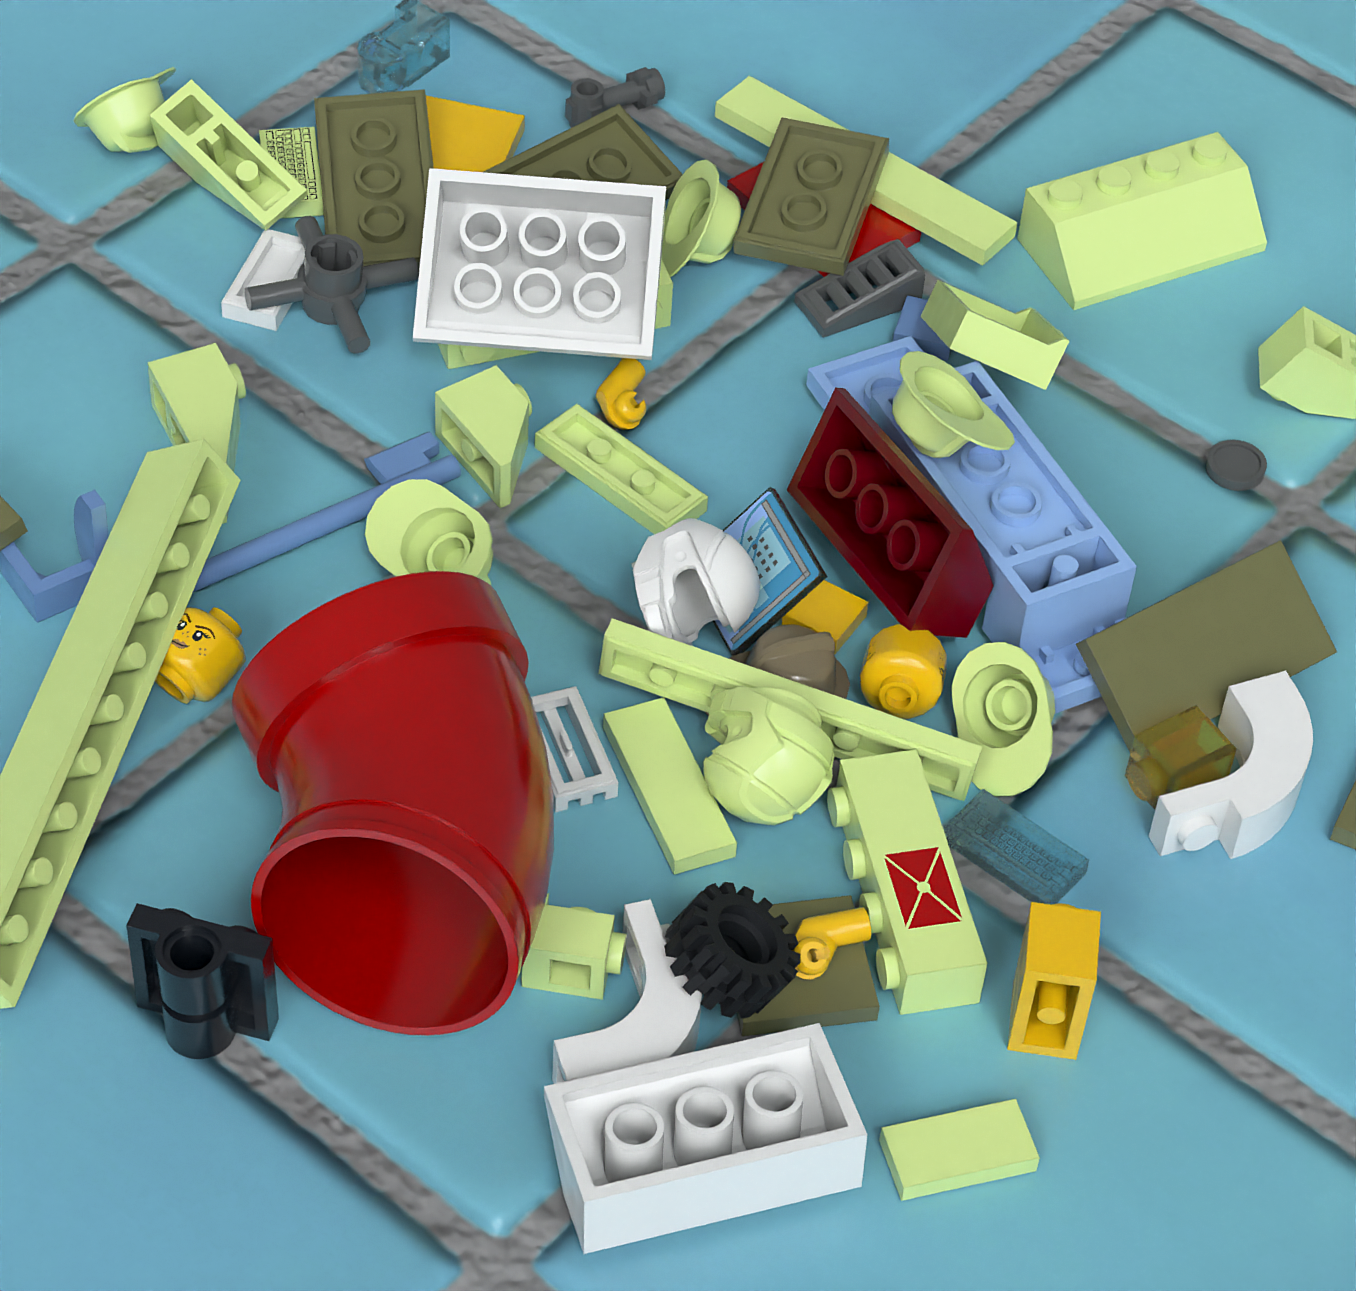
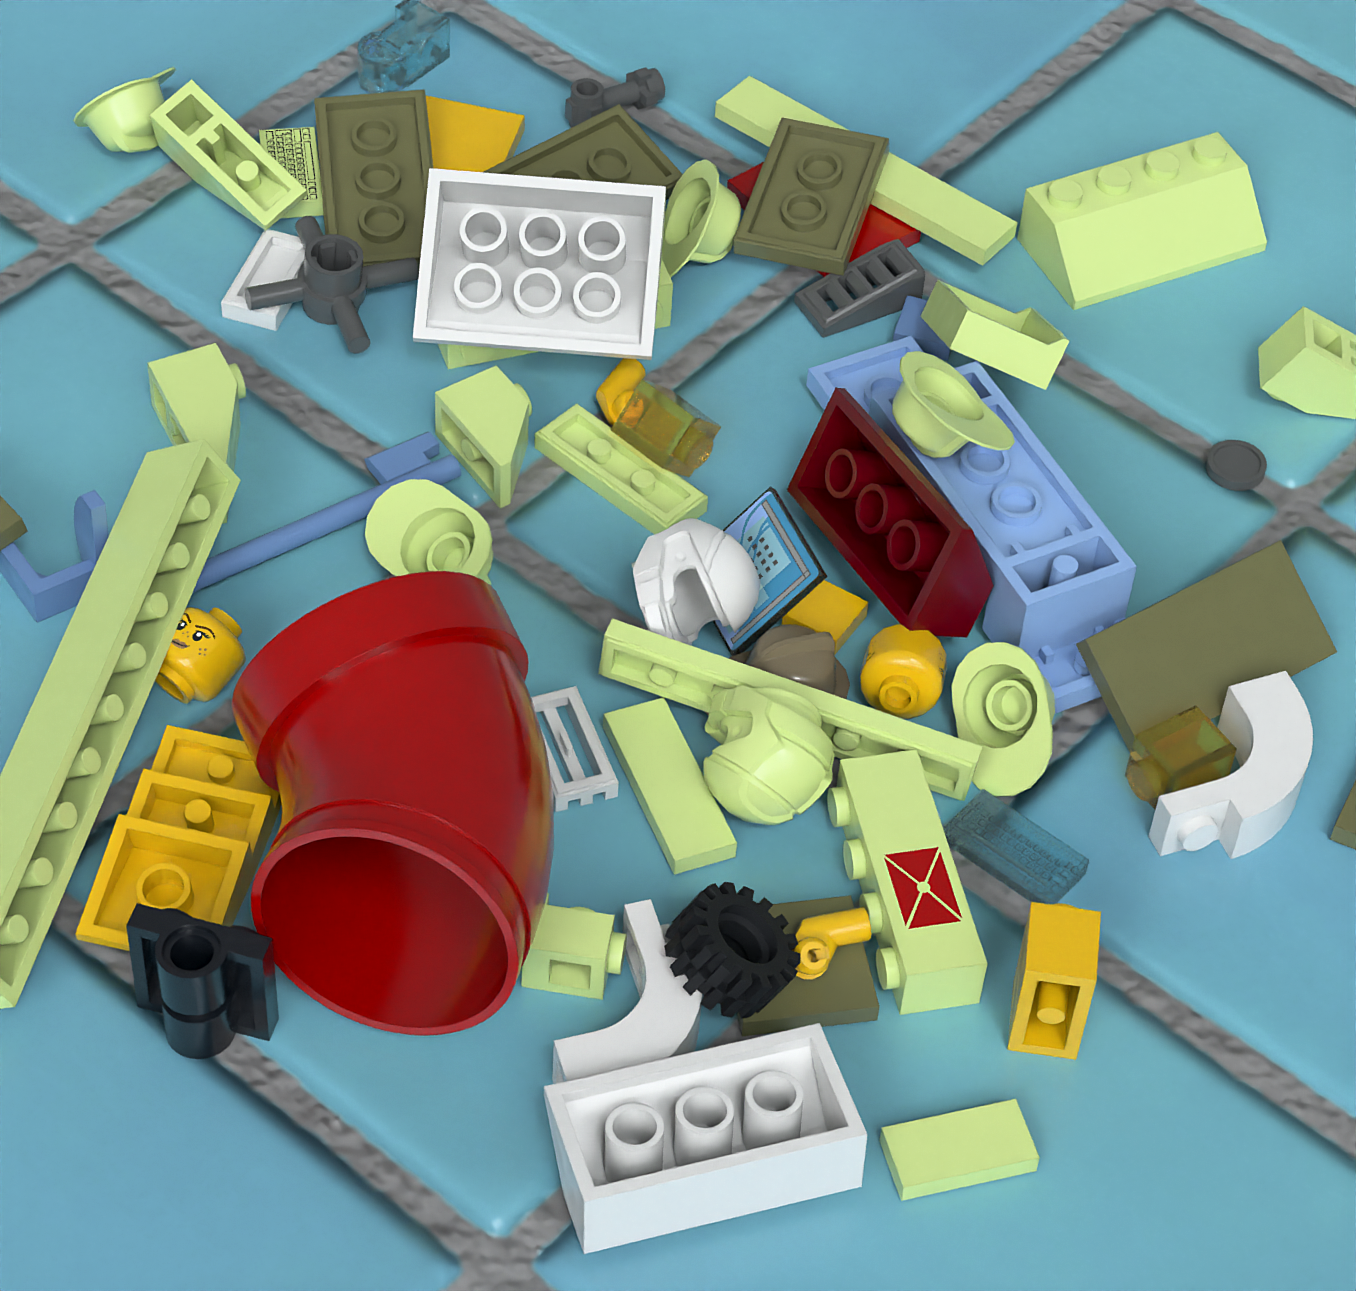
(185, 838): none -> yellow slope
(666, 429): none -> clear yellow brick

